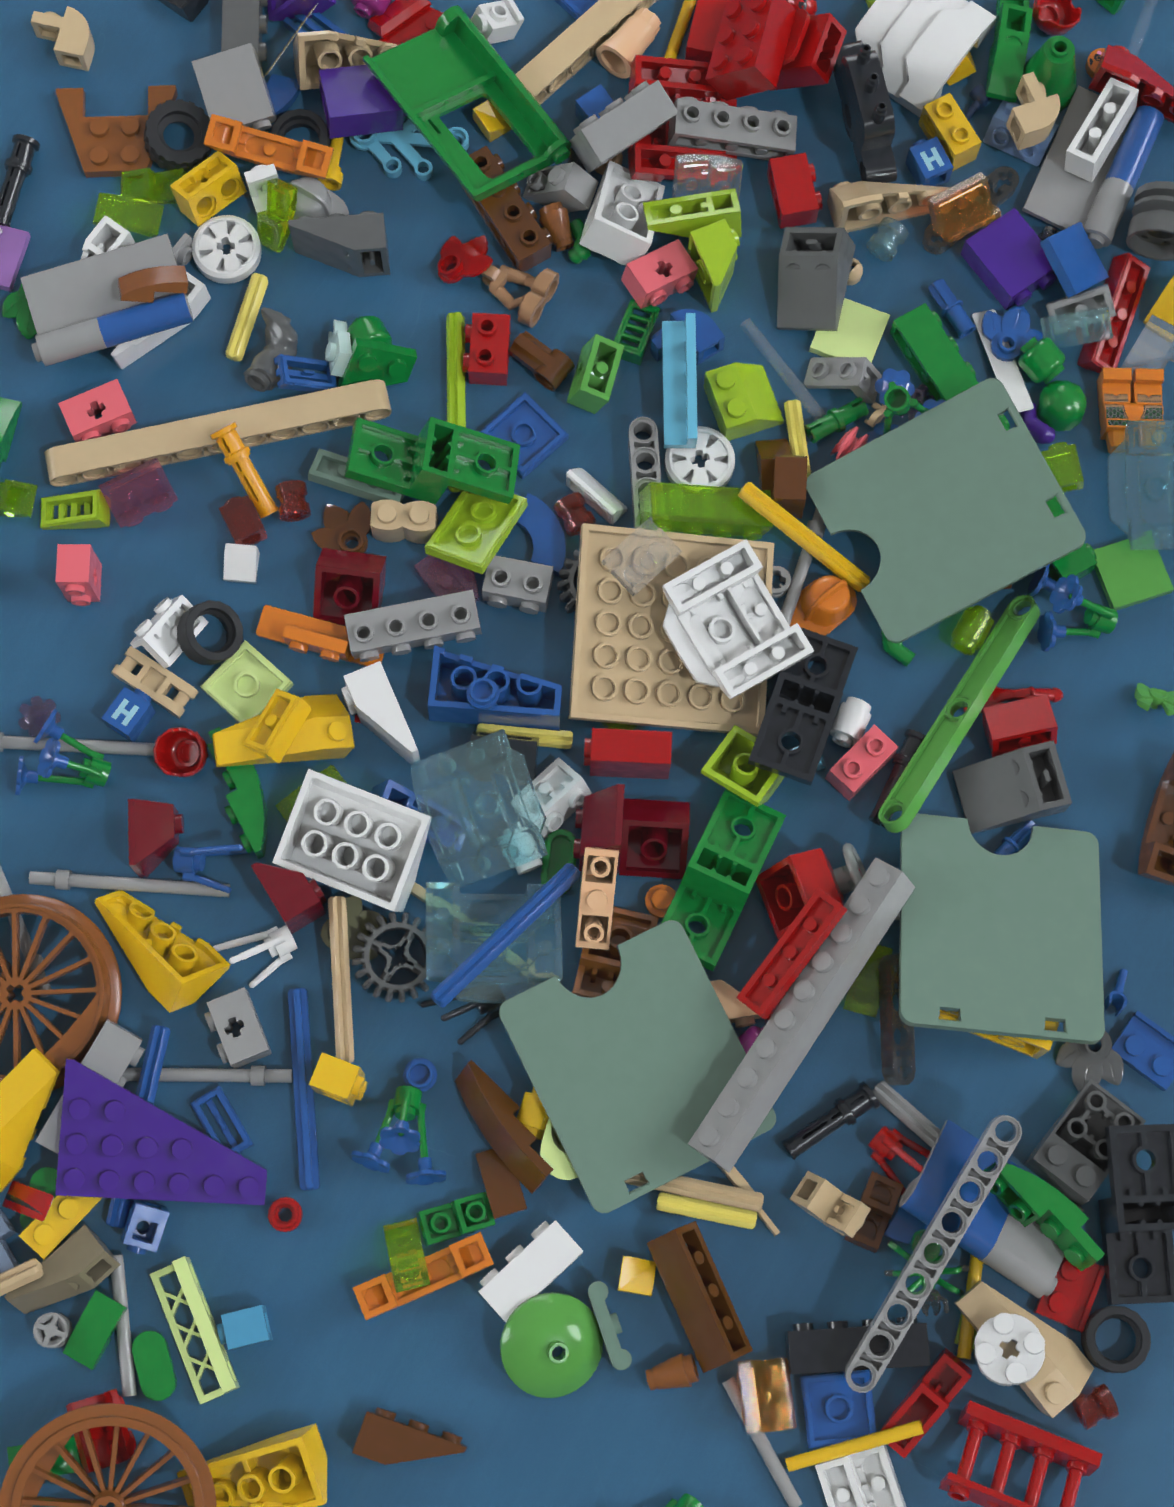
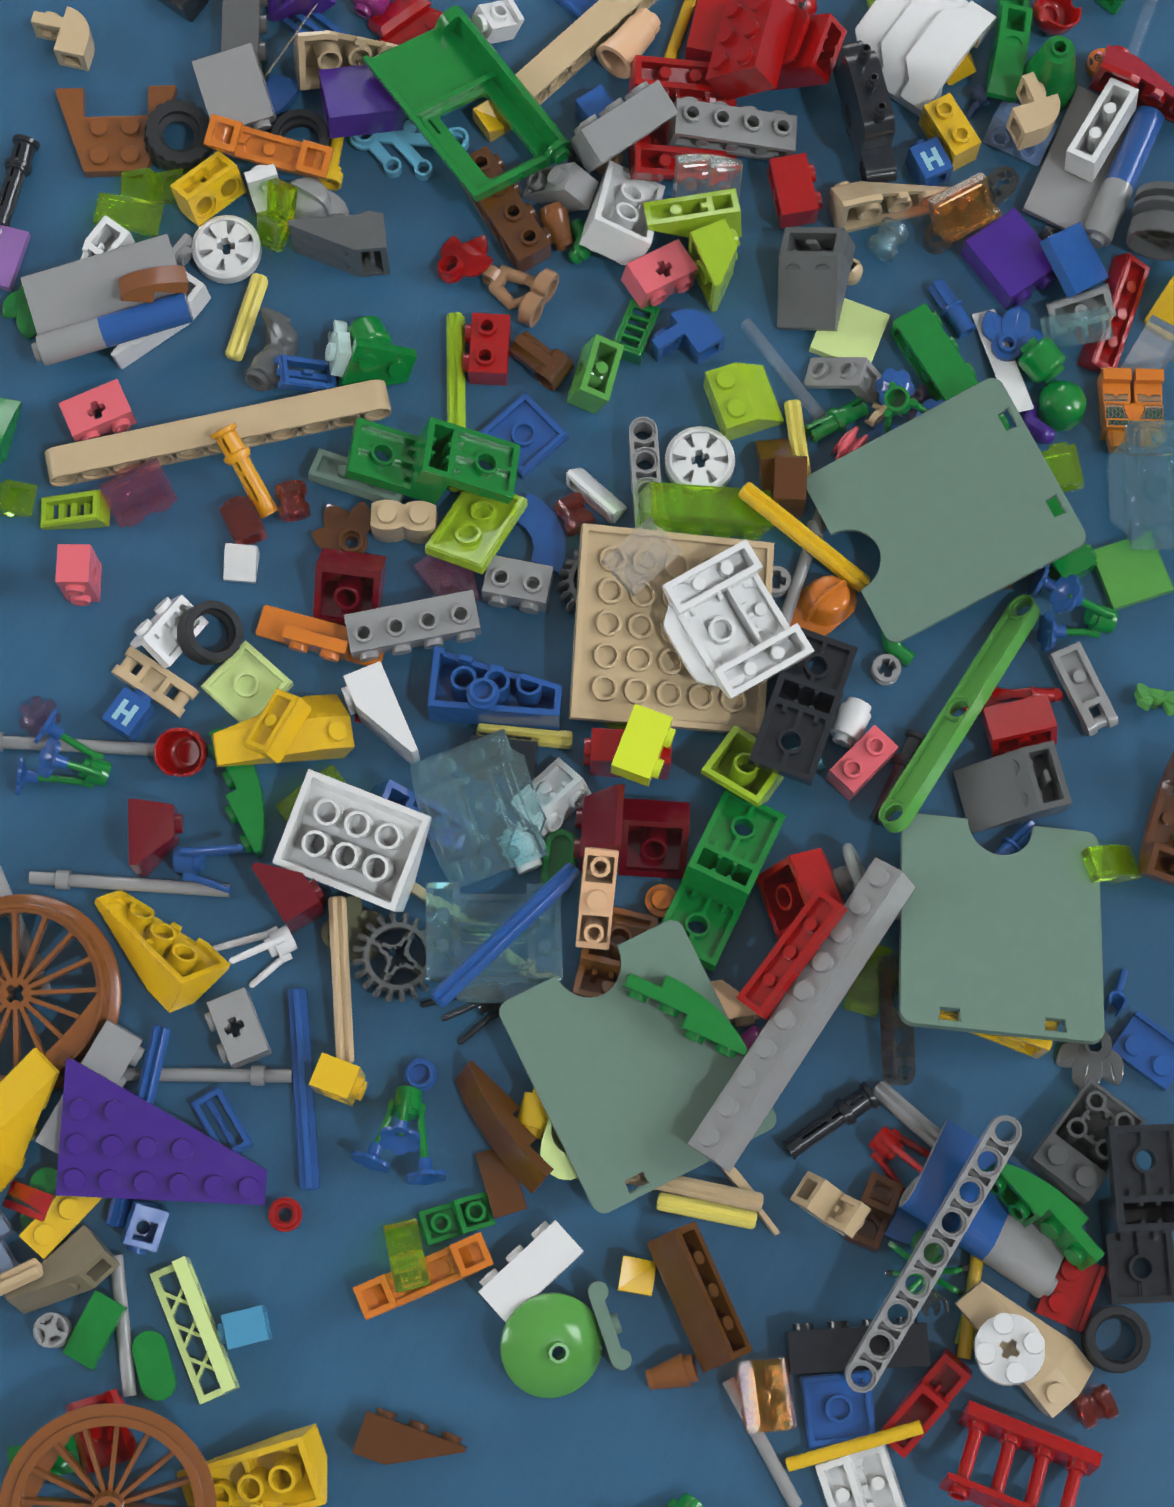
(642, 745): none -> neon yellow brick
(679, 383): medium azure fence -> none
(700, 1017): none -> green slope
(879, 678): none -> light grey bush
(972, 629): clear neon green brick -> none
(1083, 688): none -> light grey plate
(1110, 863): none -> clear neon green slope

